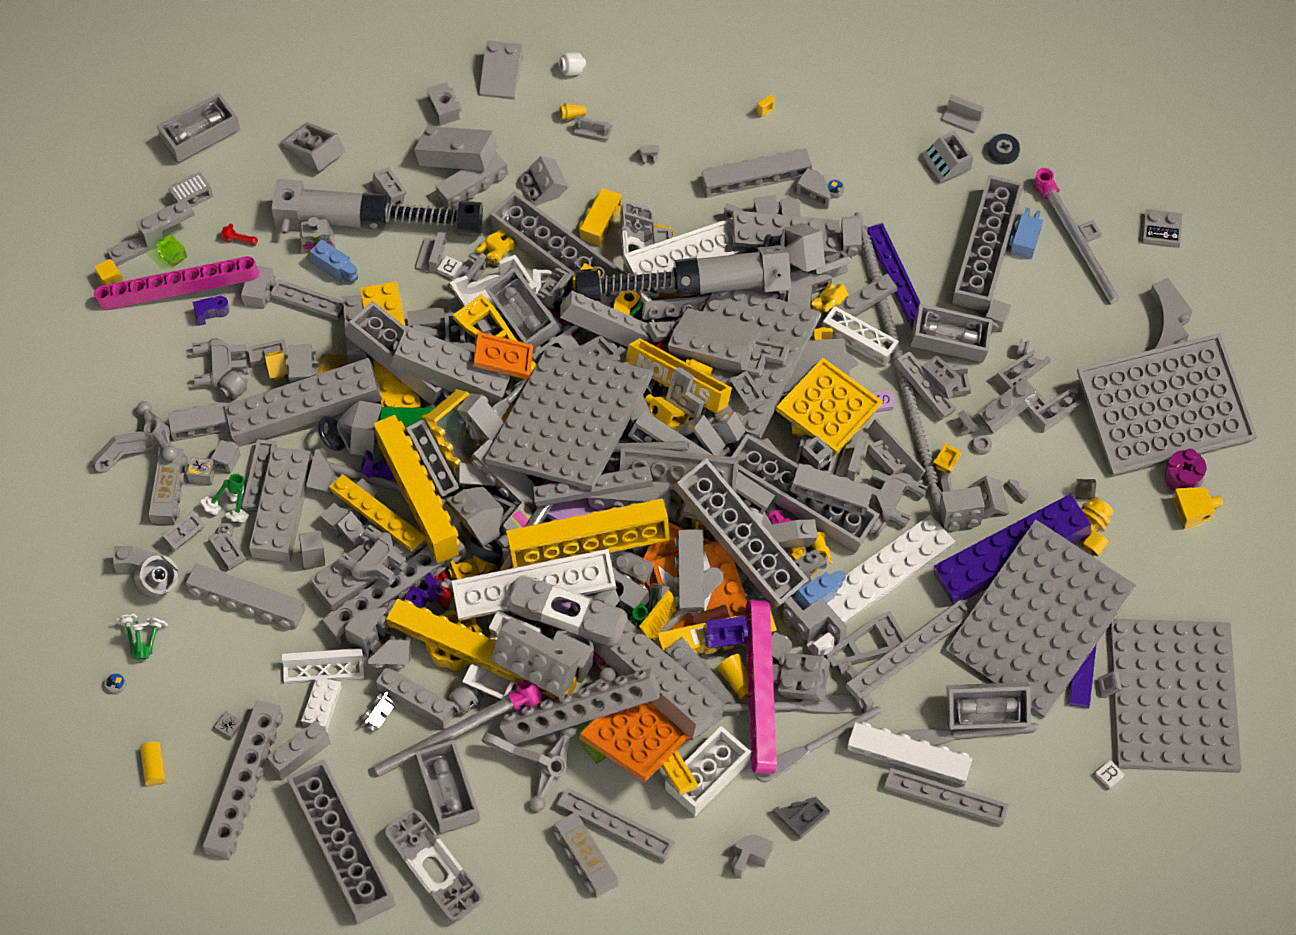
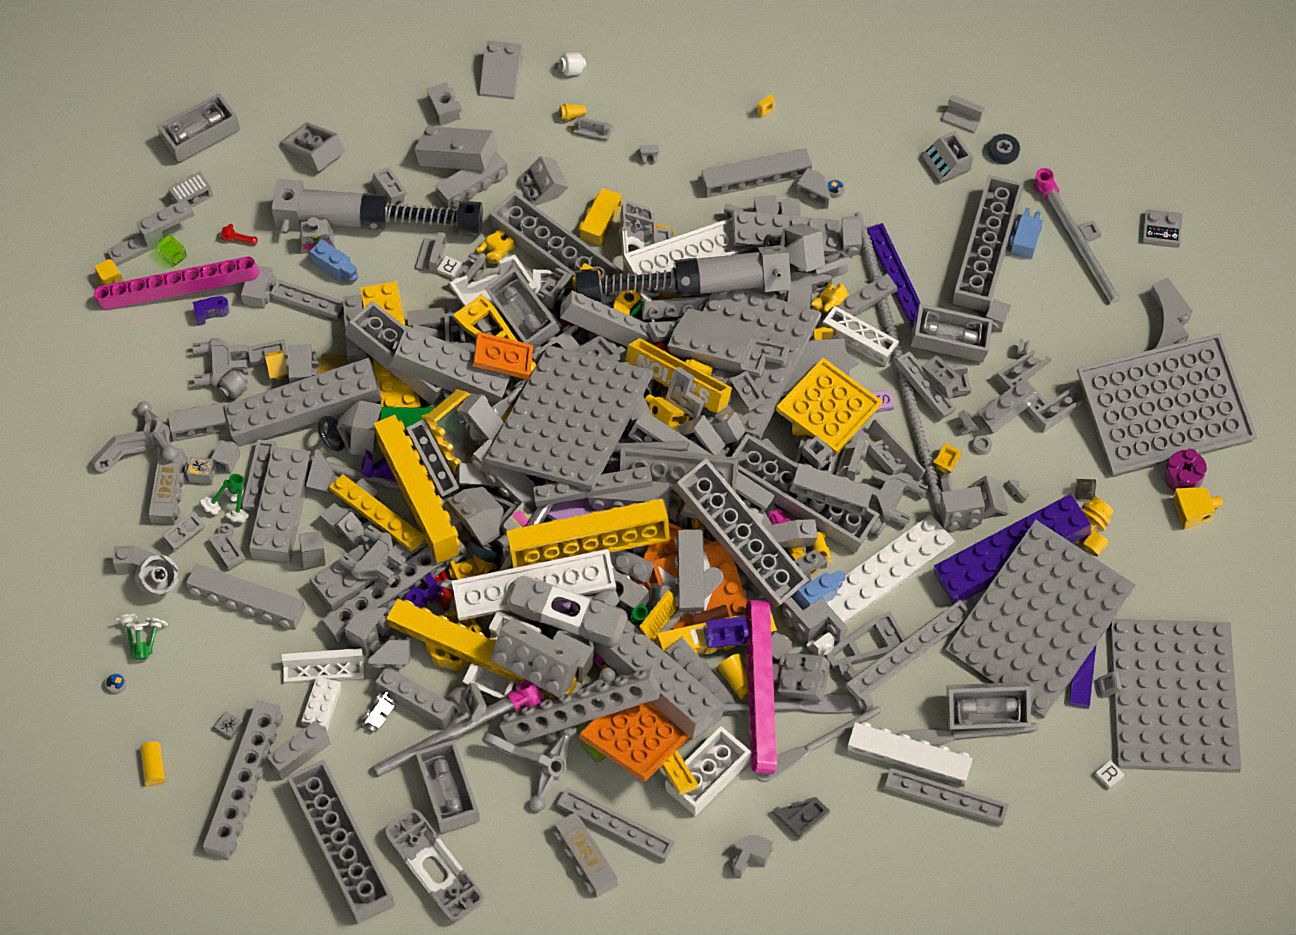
(474, 702): none -> light grey plate

